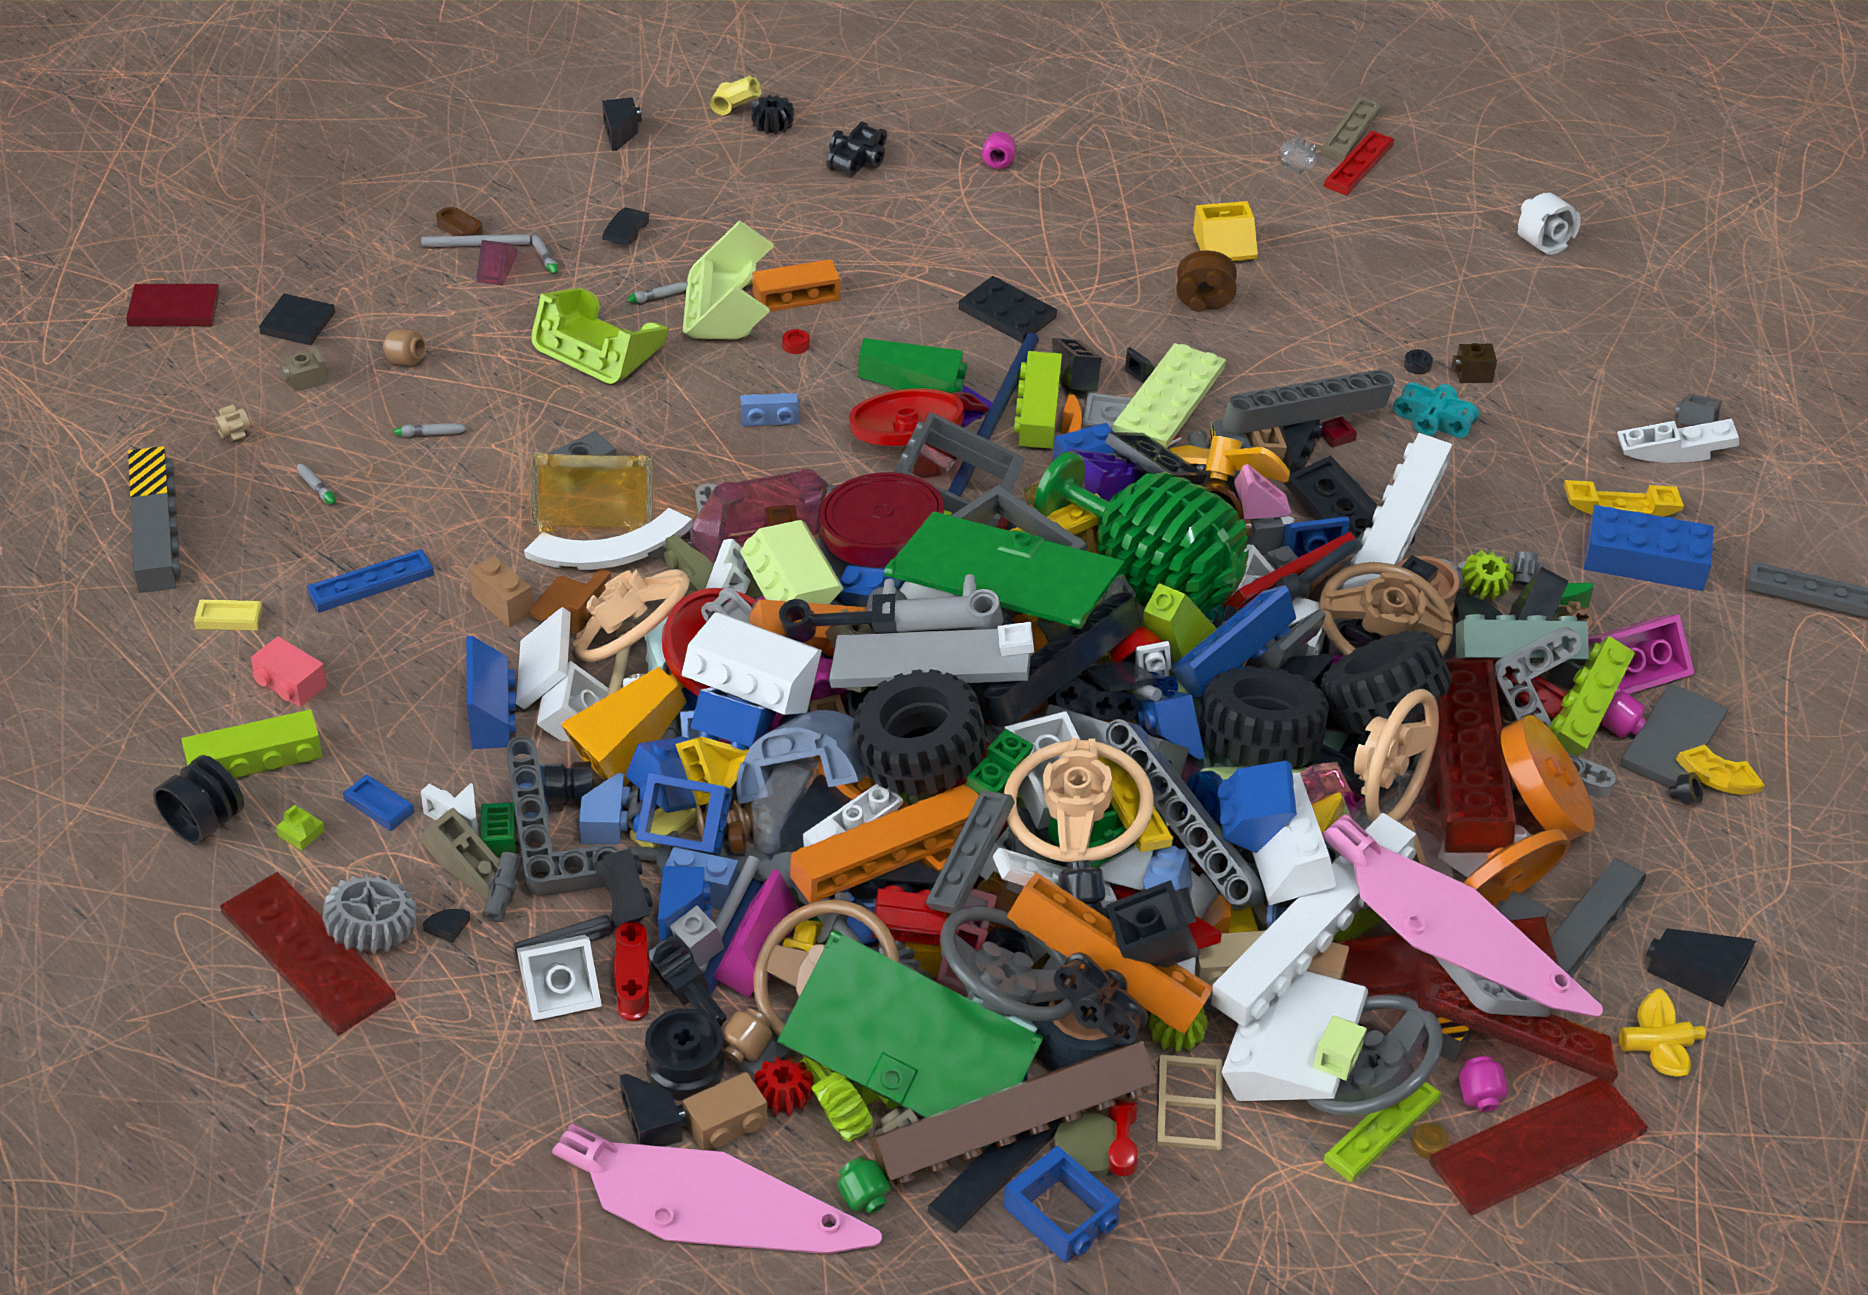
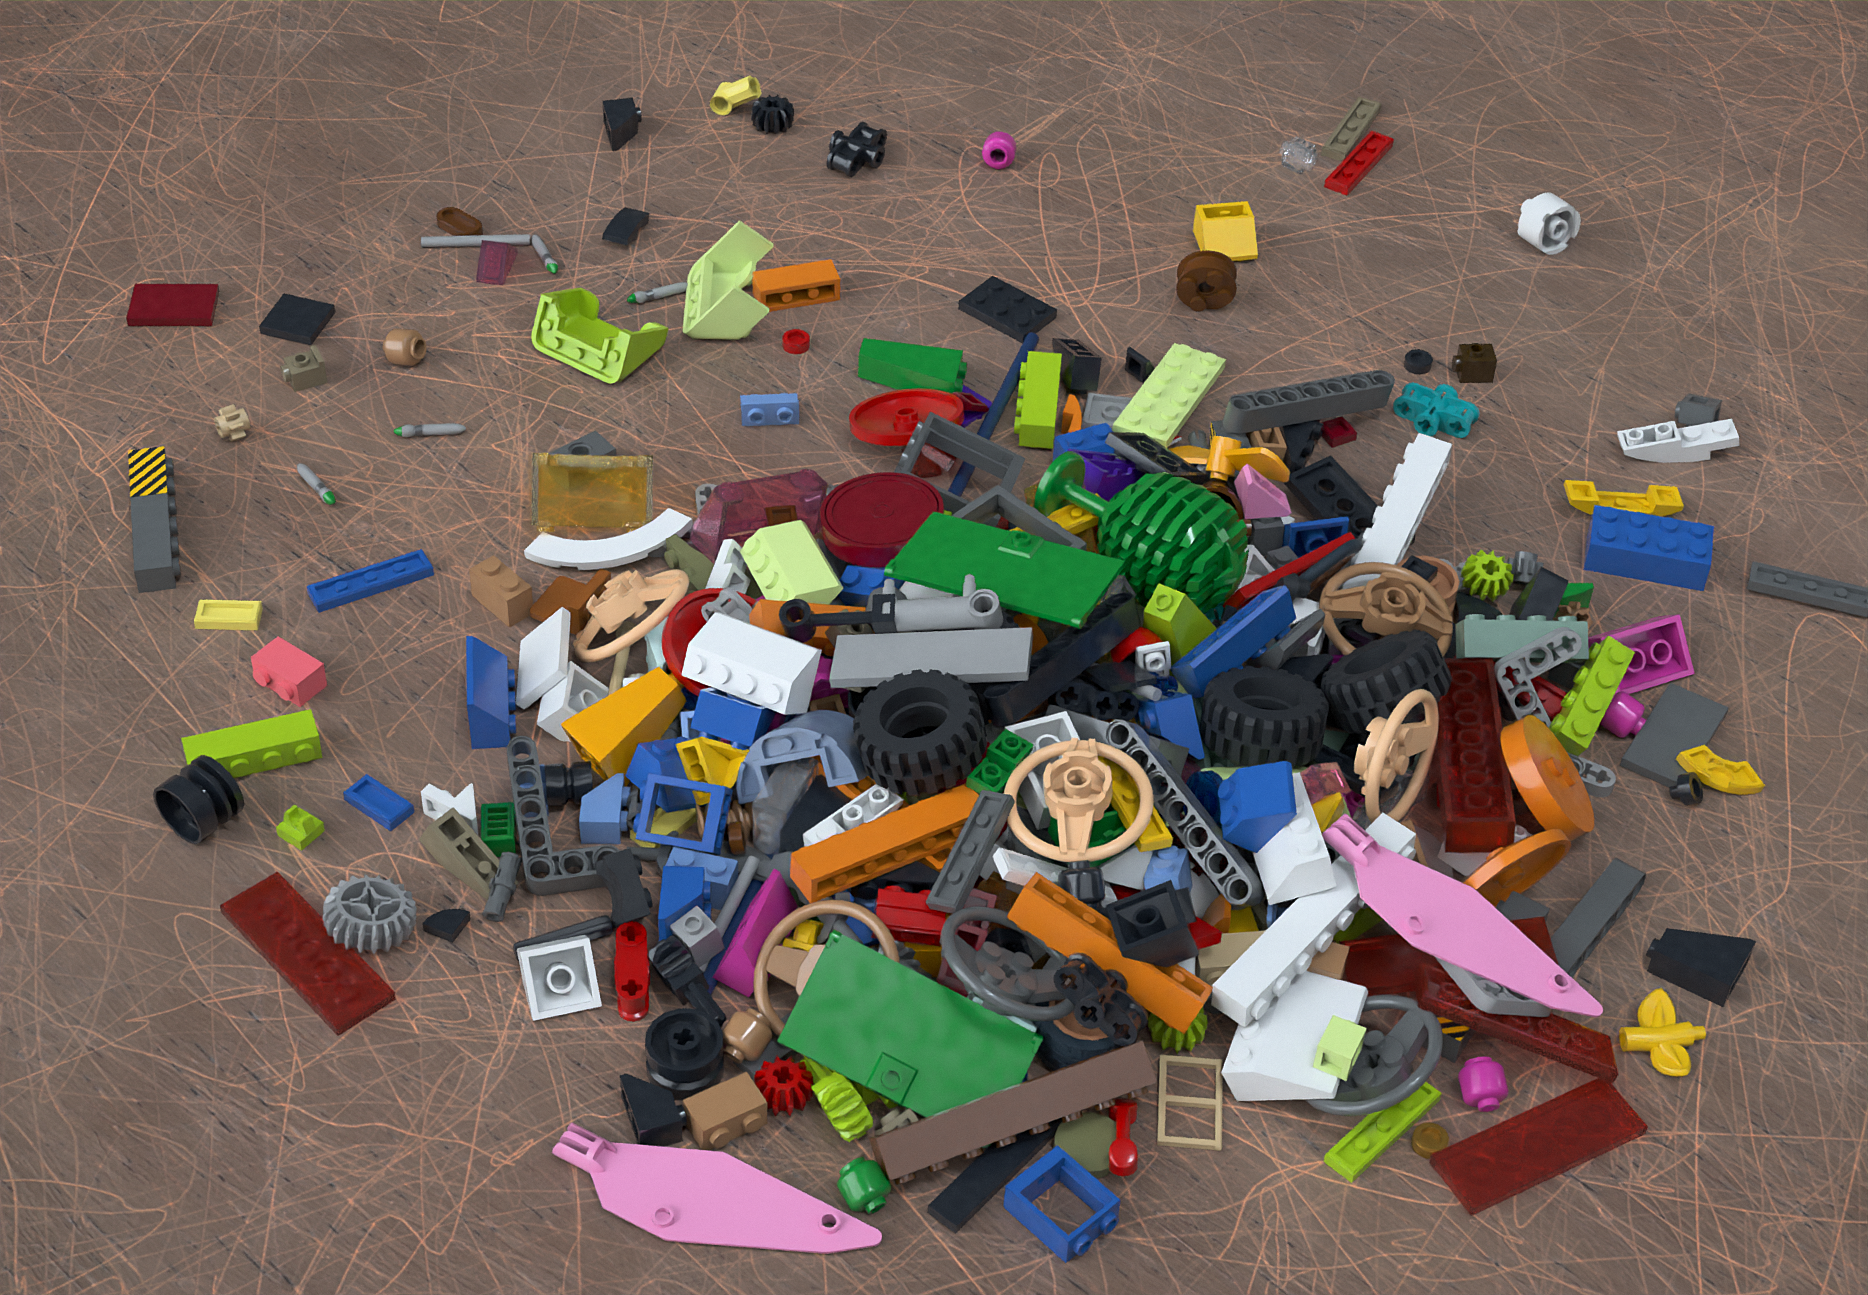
(1015, 639): white tile -> none

